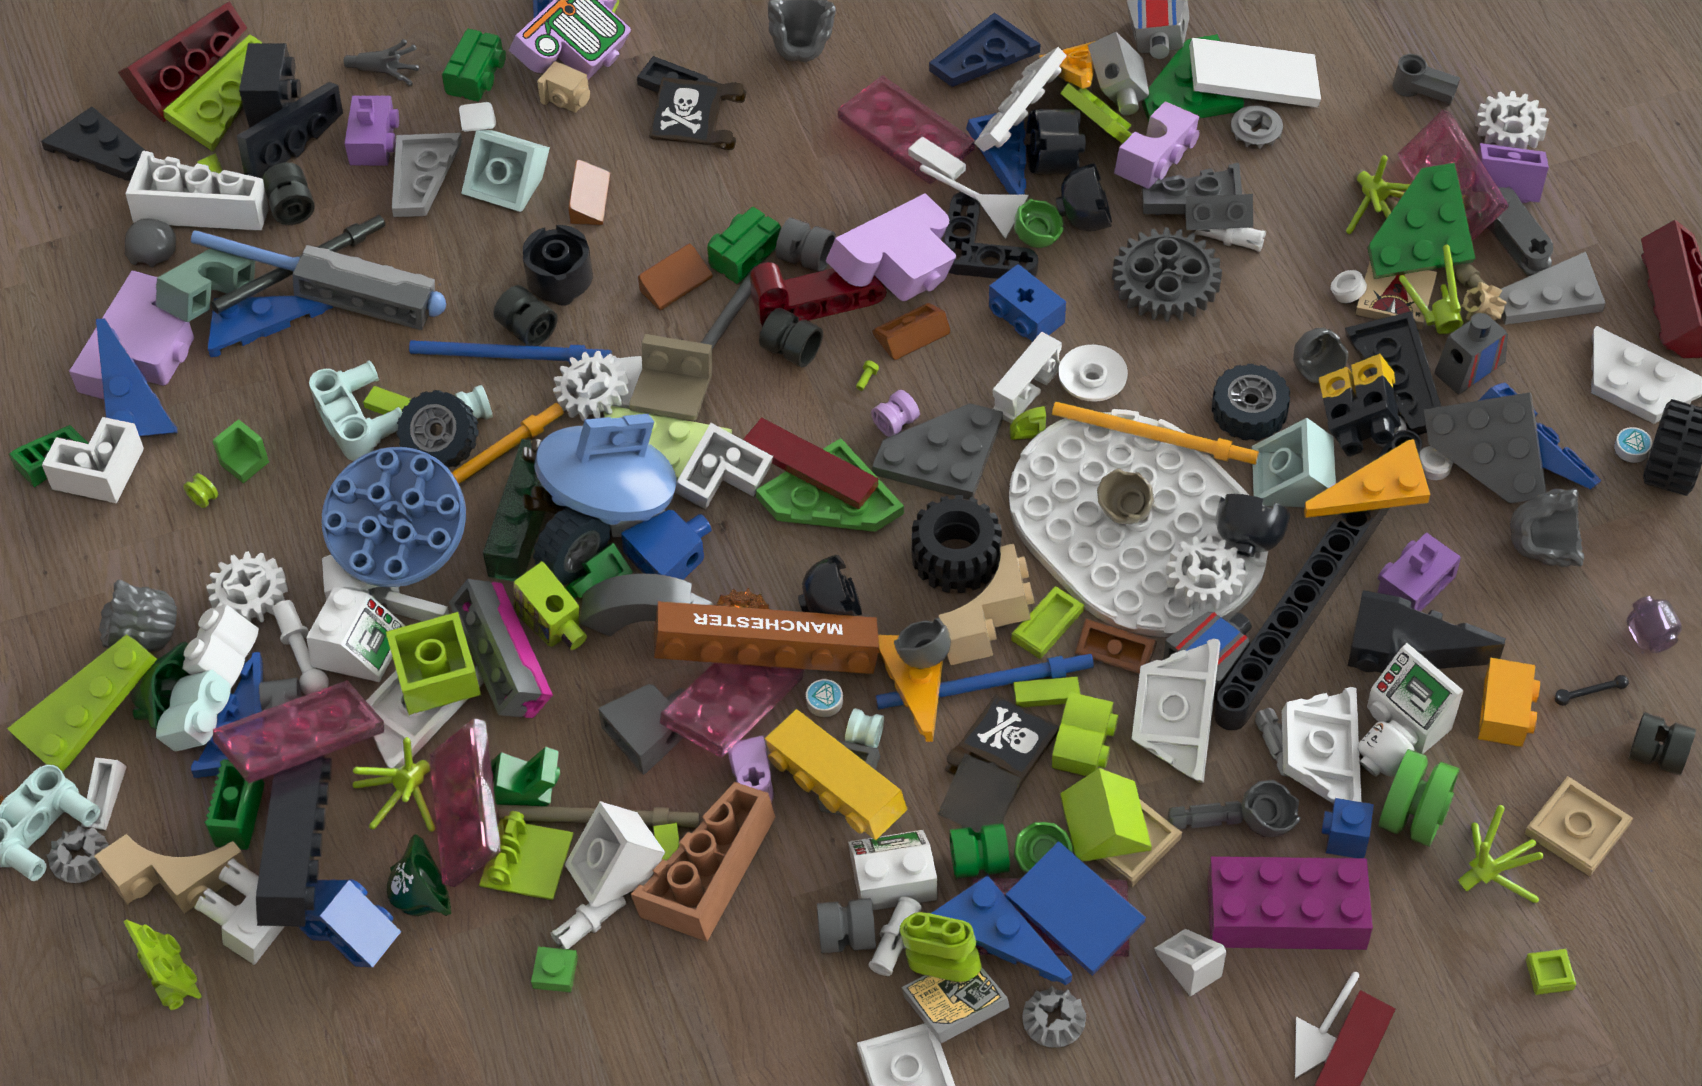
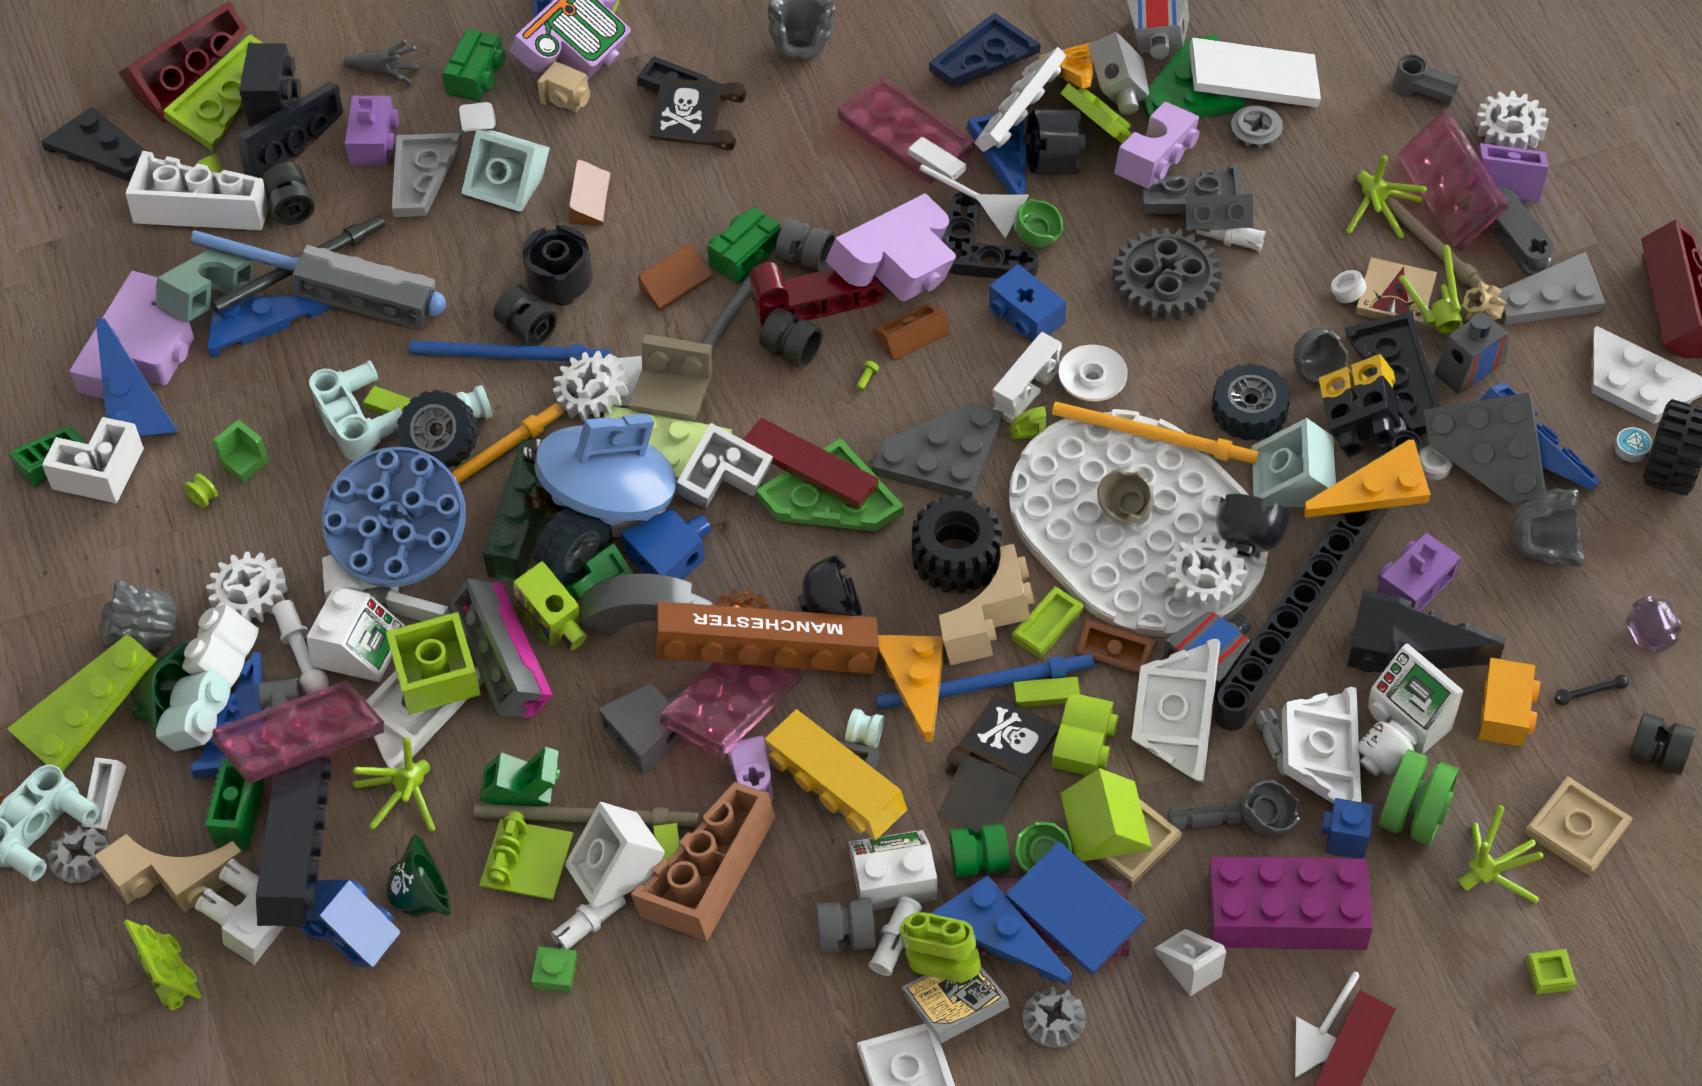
(149, 242): dark grey hair -> none
(464, 803): clear pink plate -> none
(824, 698): tile -> none
(895, 413): lavender wheel -> none
(923, 643): dark grey hair -> none
(1084, 199): black cylinder -> none
(1421, 224): green plate -> none

